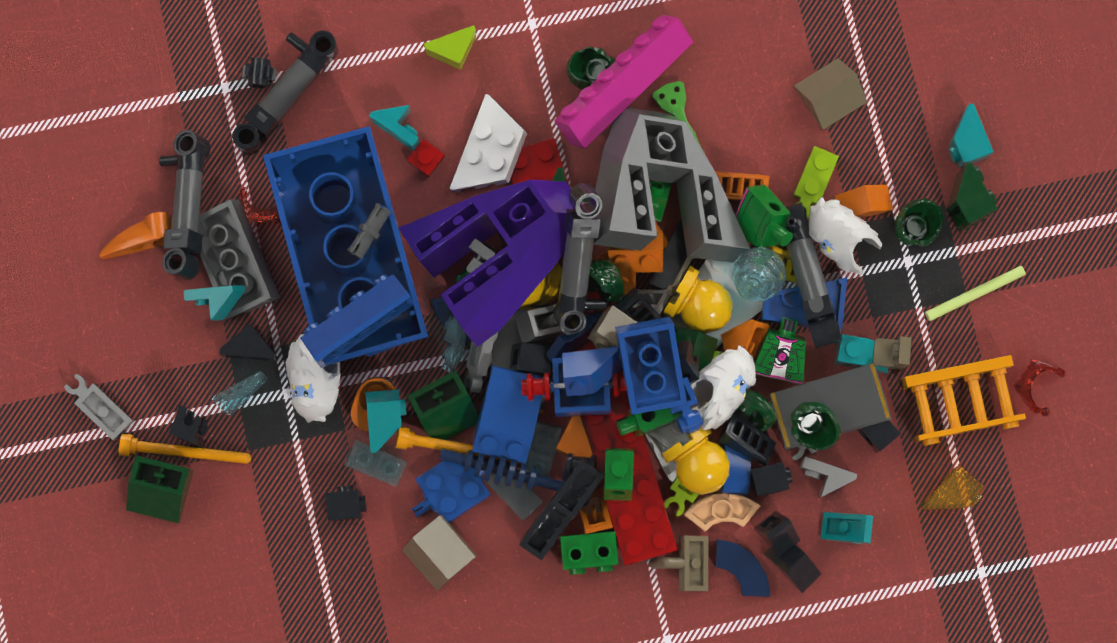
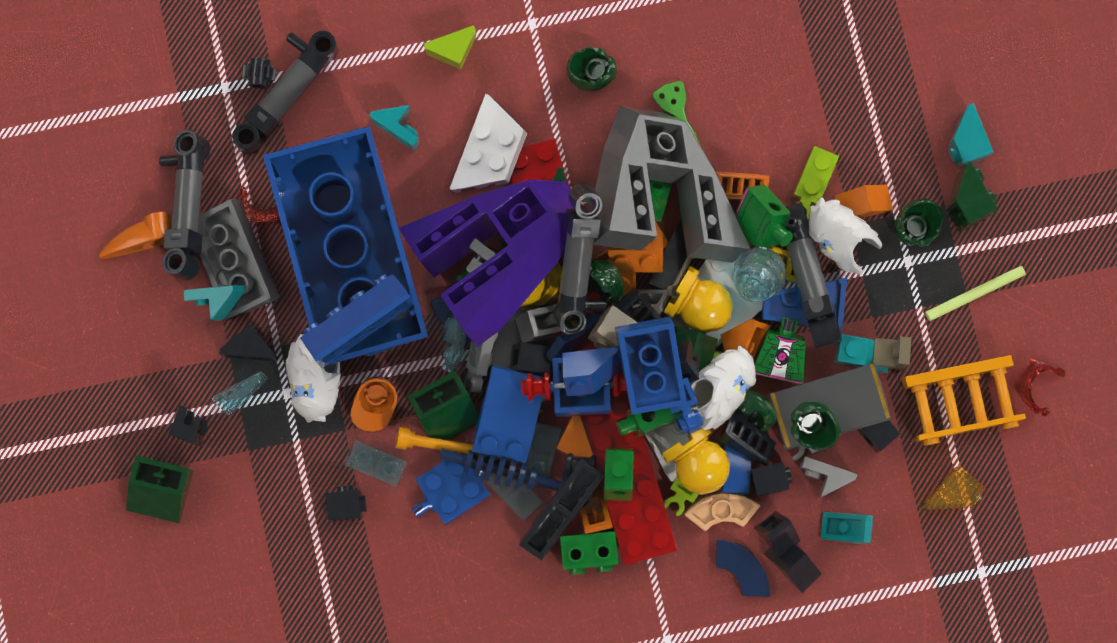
(100, 408): light grey plate -> none
(130, 445): light orange piece -> none
(369, 231): dark grey pin -> none
(384, 416): teal slope -> none
(426, 158): red plate -> none
(438, 552): slope -> none
(623, 81): dark pink brick -> none
(691, 563): dark tan plate -> none
(831, 93): dark tan slope -> none

